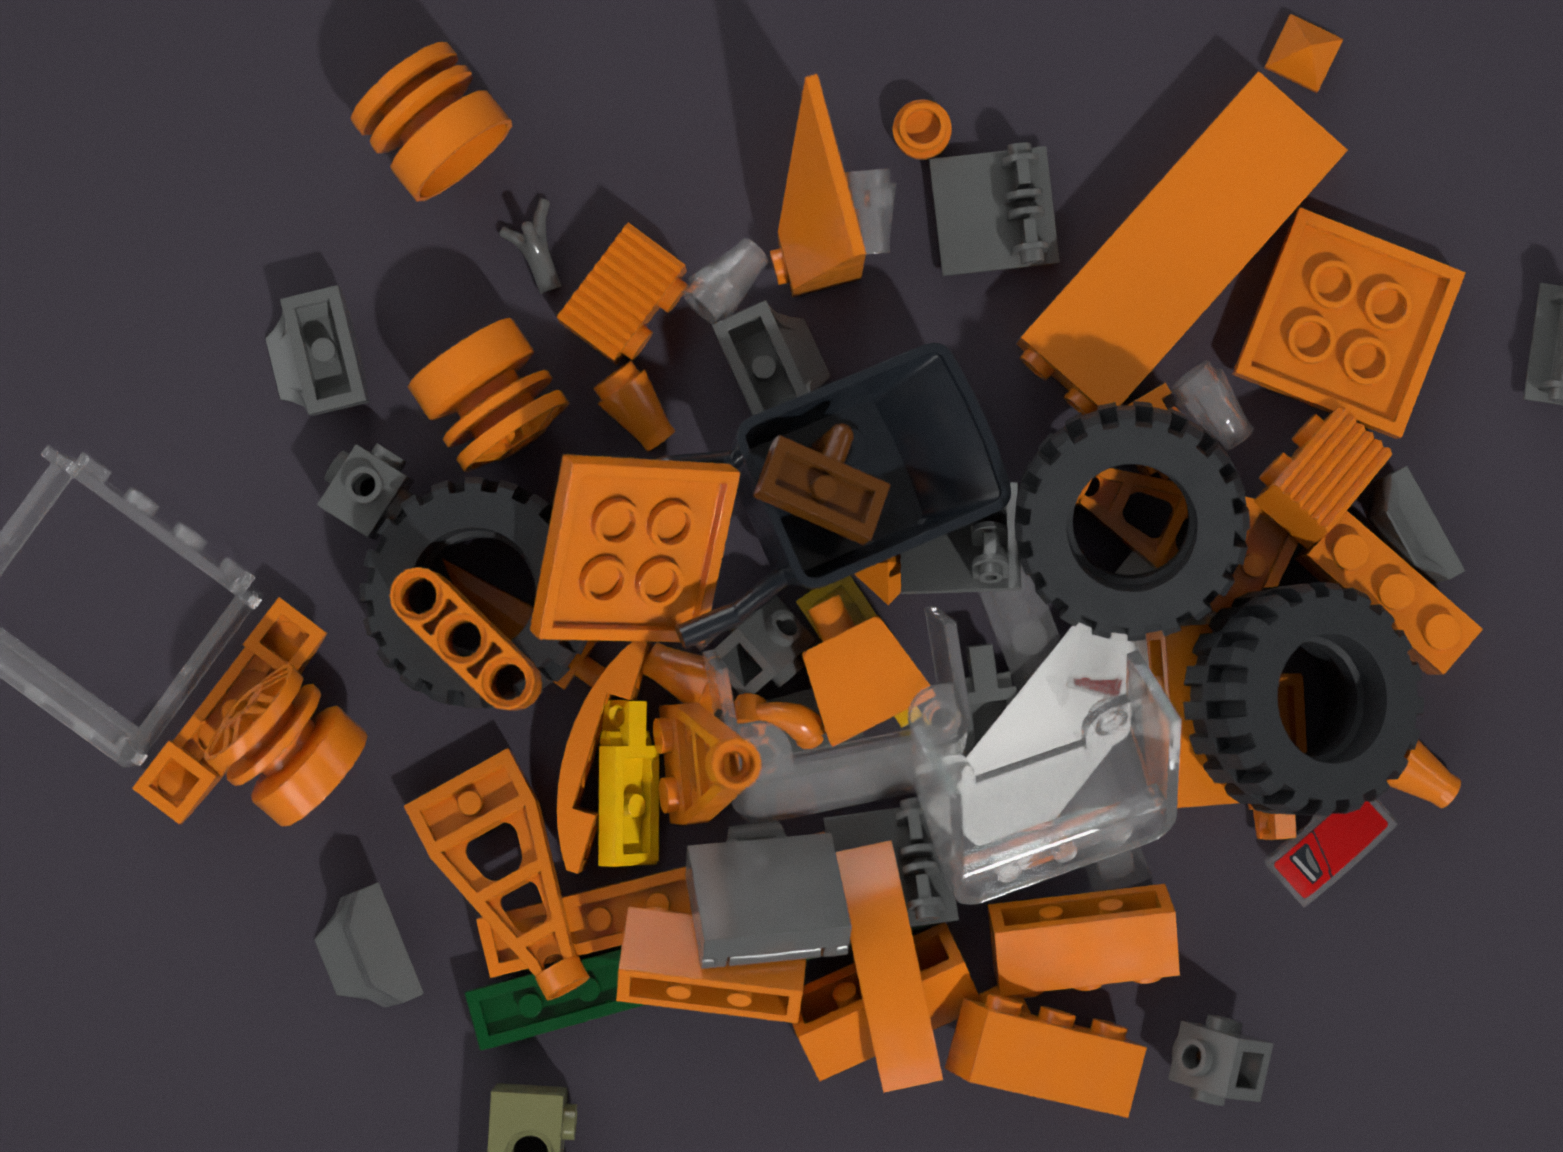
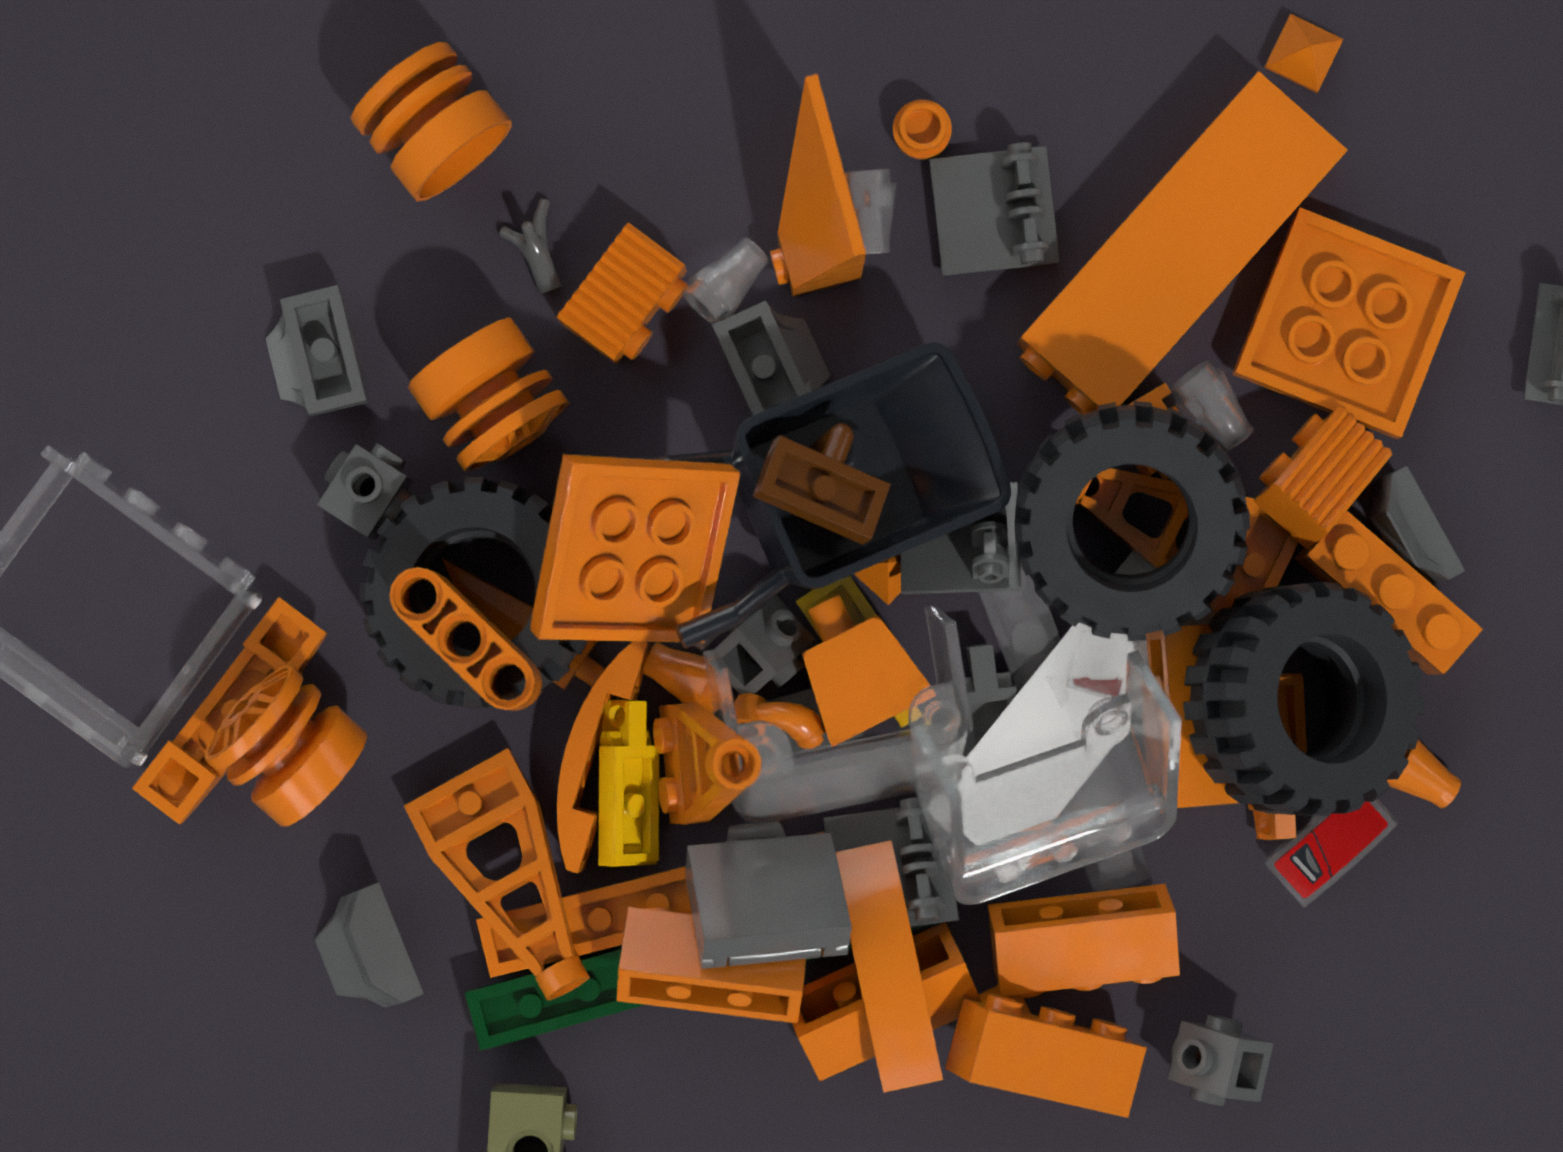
(634, 405): orange cone -> none

